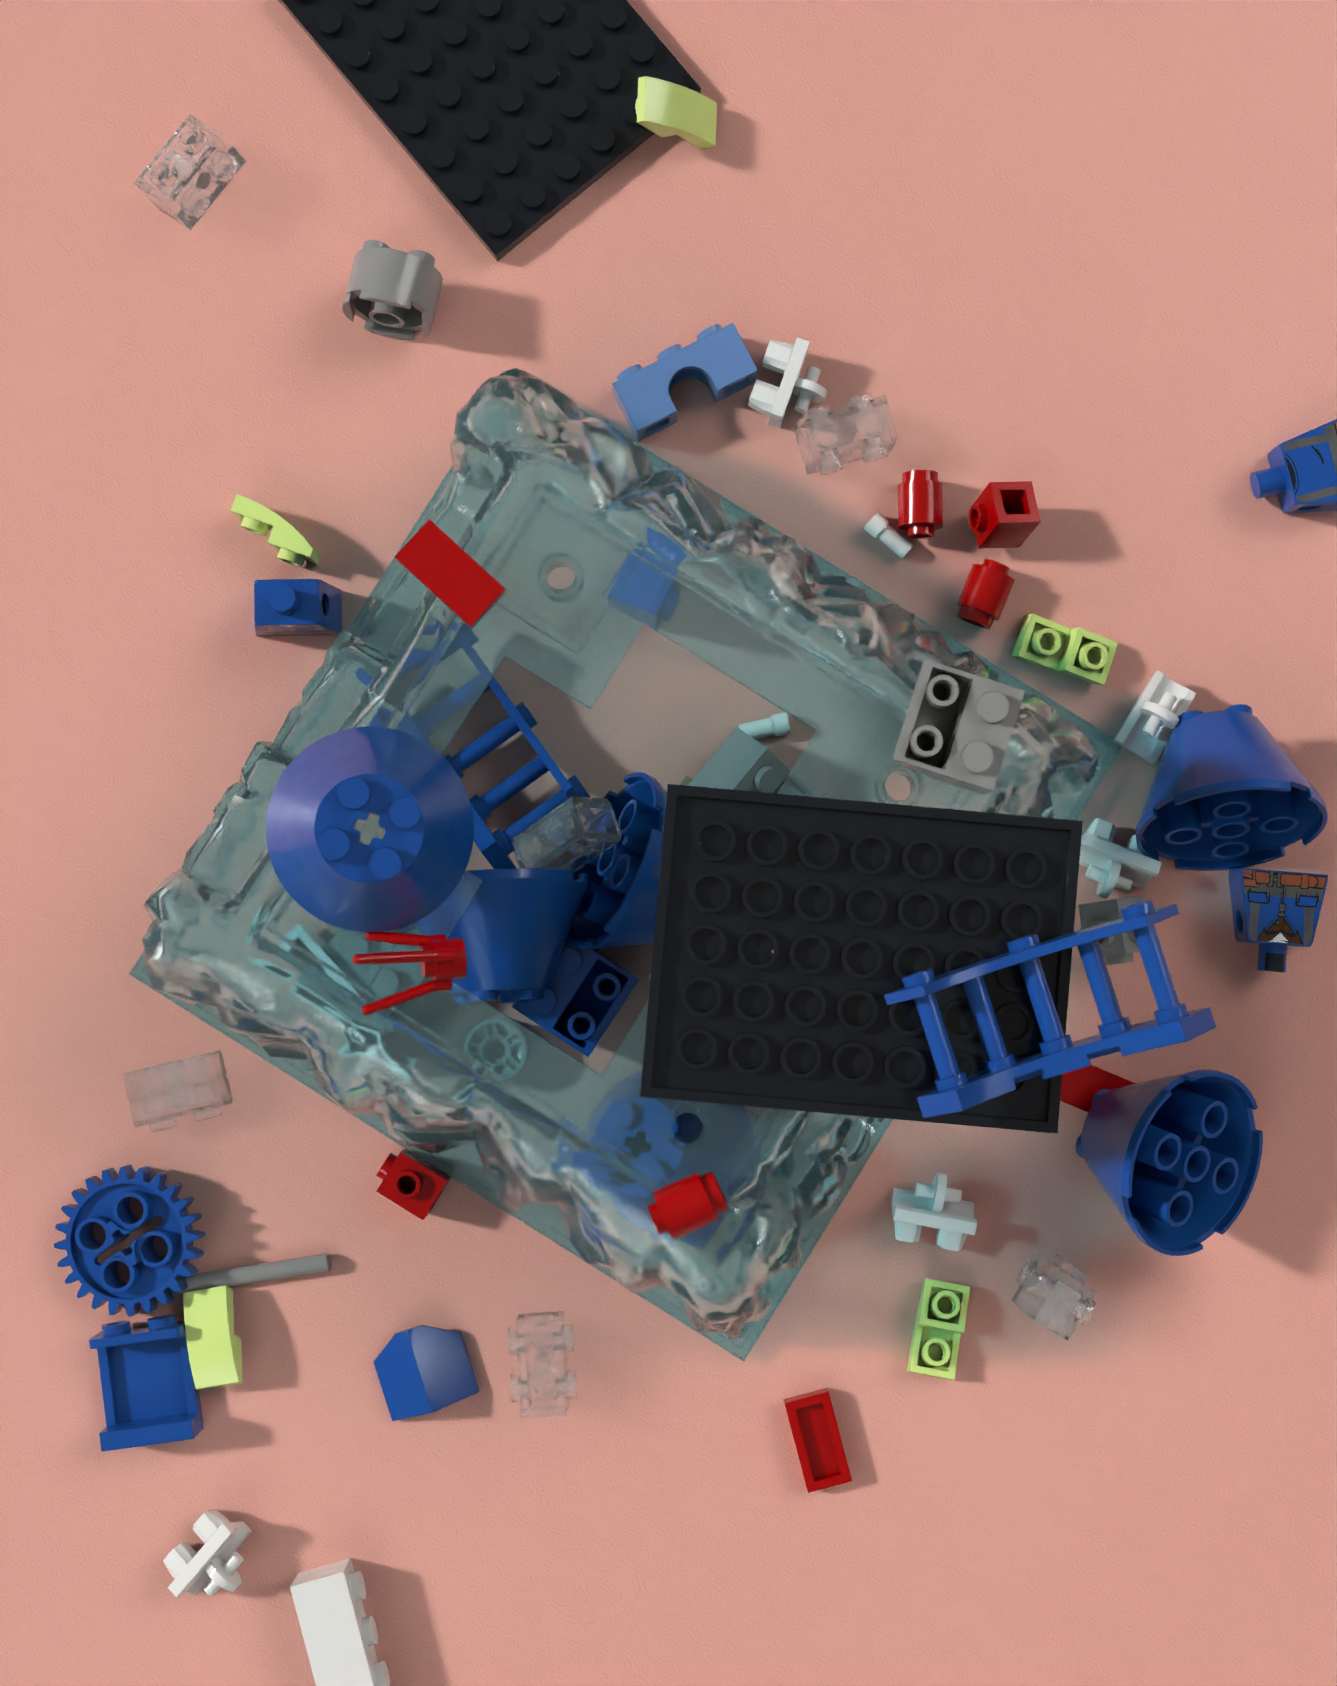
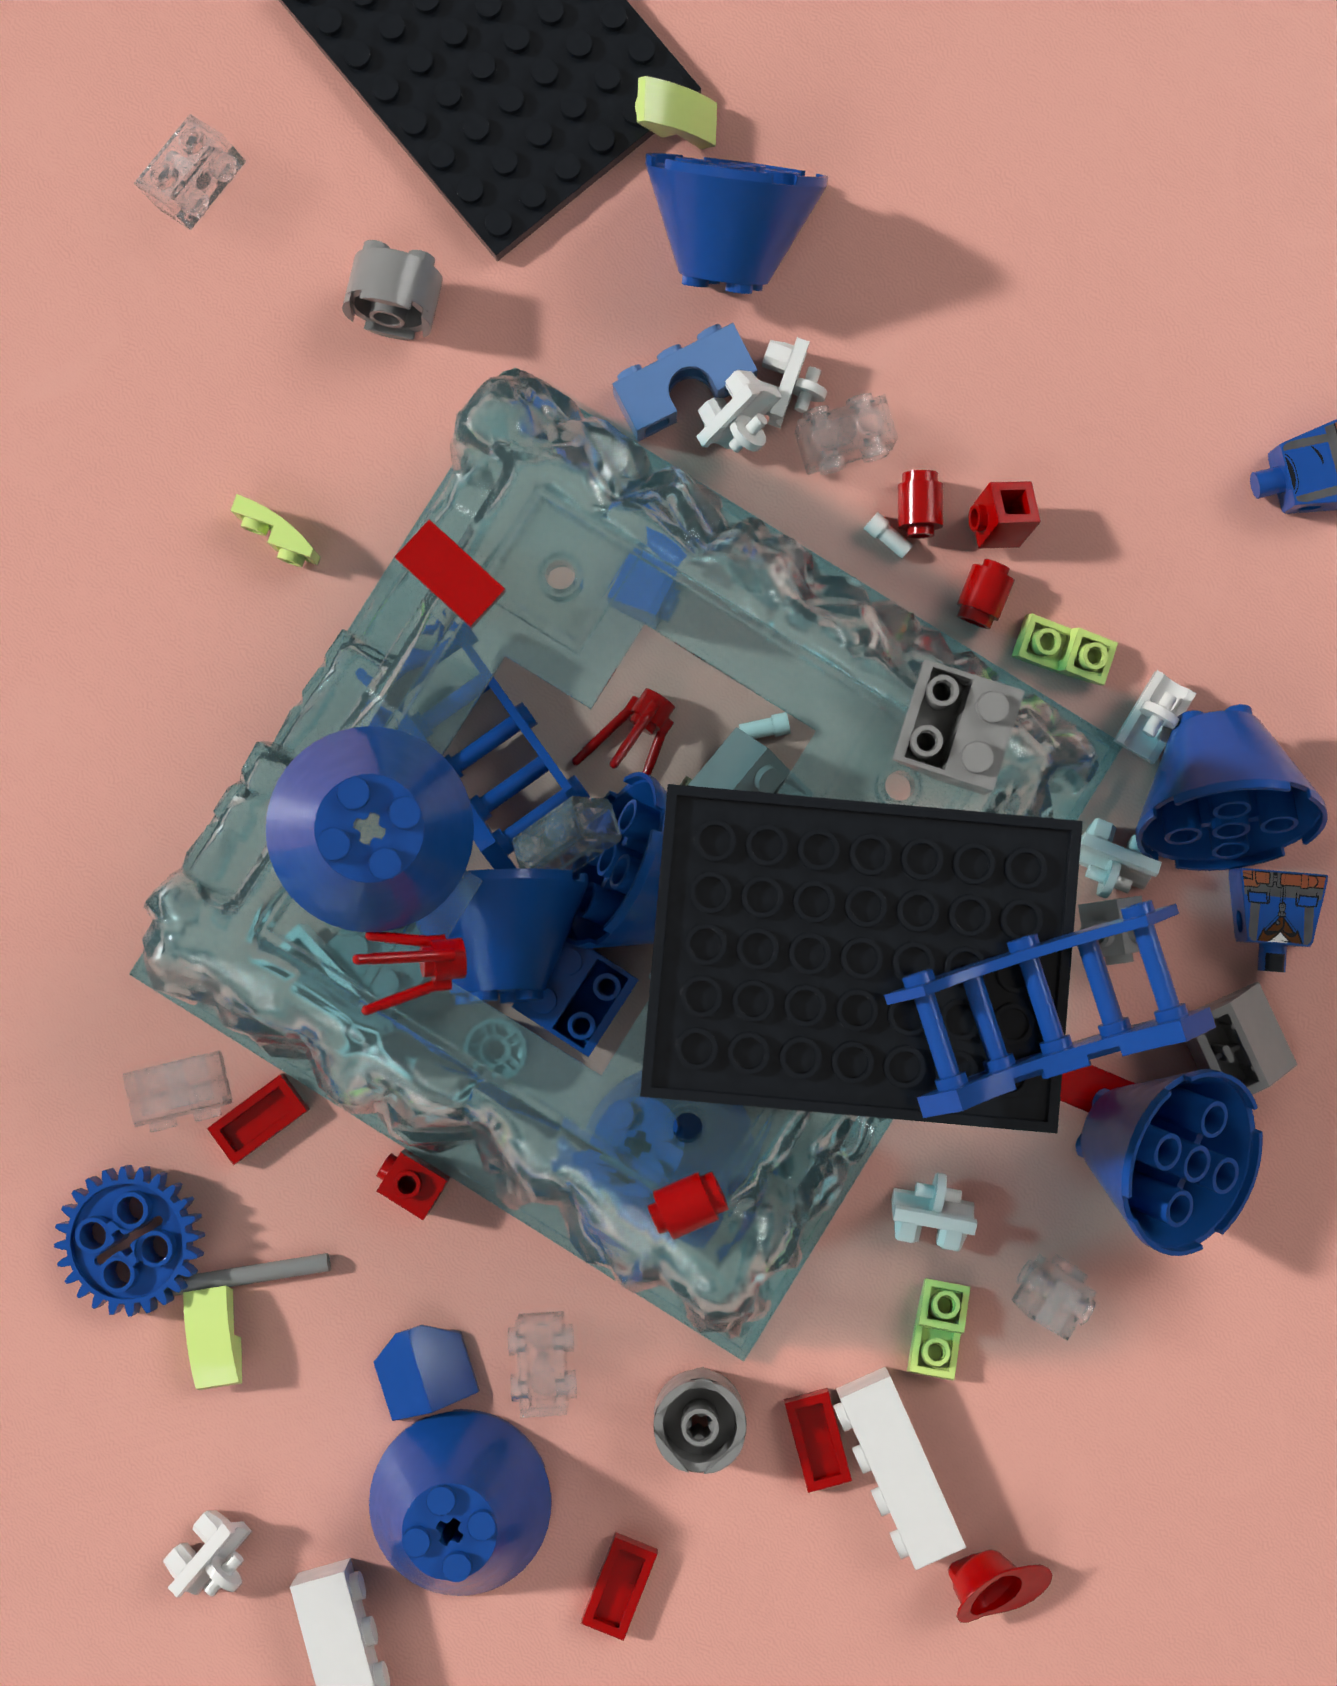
(146, 1384): blue panel -> none
(258, 1118): none -> red tile
(295, 608): blue torso -> none
(460, 1502): none -> blue cone
(619, 1586): none -> red tile
(649, 713): none -> red plant
(699, 1447): none -> light grey brick
(730, 216): none -> blue cone
(742, 418): none -> white hips
(900, 1468): none -> white brick
(994, 1585): none -> red piece
(1244, 1041): none -> light grey slope

